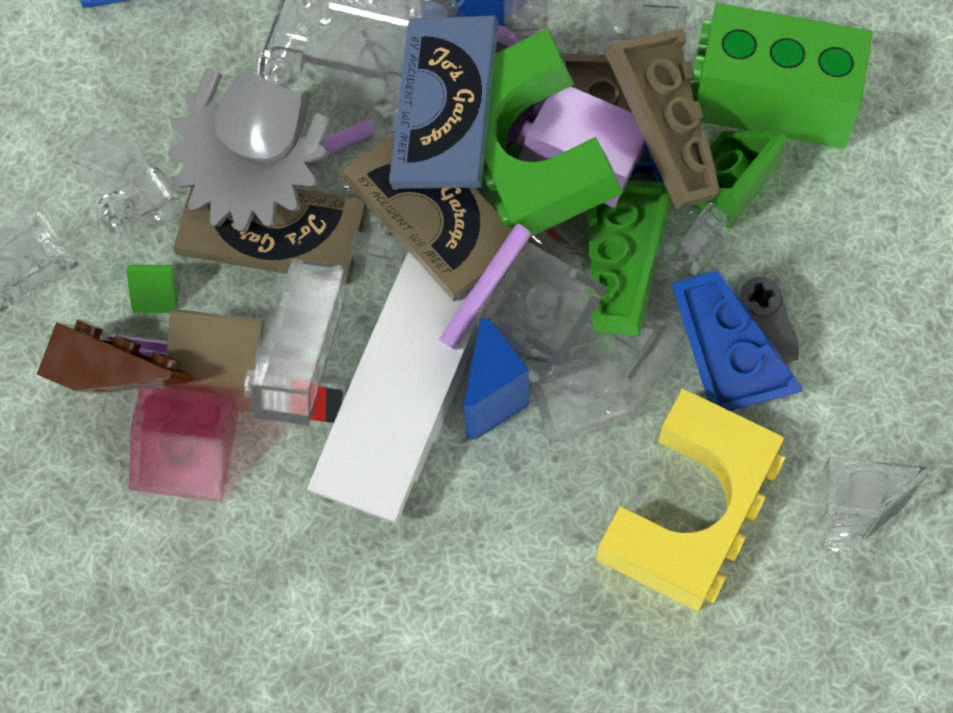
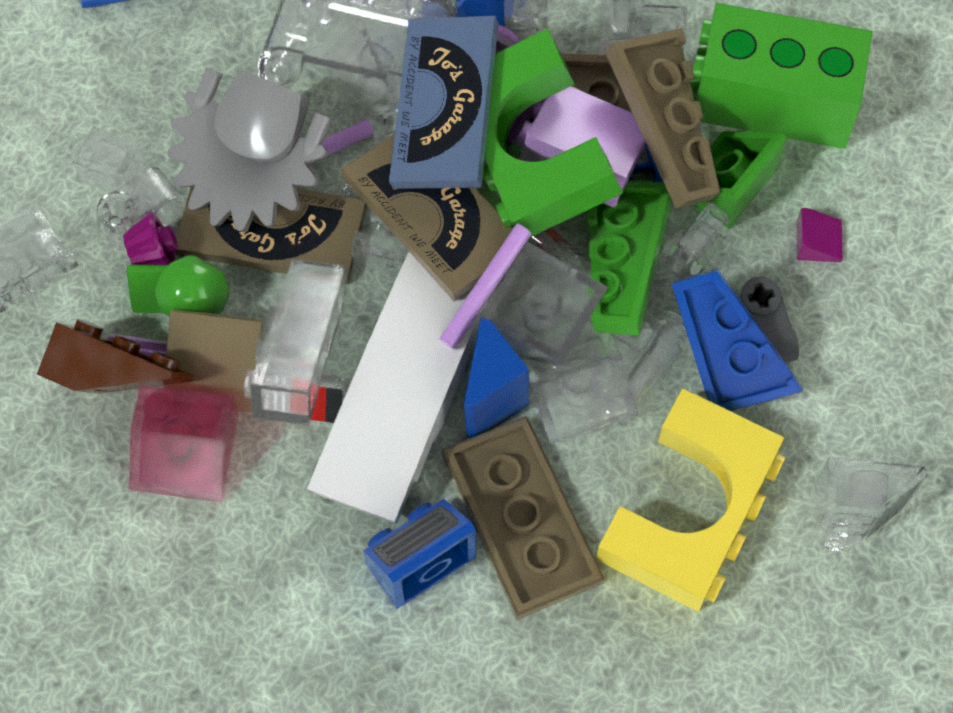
(150, 242): none -> magenta piece
(192, 287): none -> bright green hair
(420, 551): none -> blue slope
(522, 517): none -> dark tan tile
(818, 237): none -> magenta slope

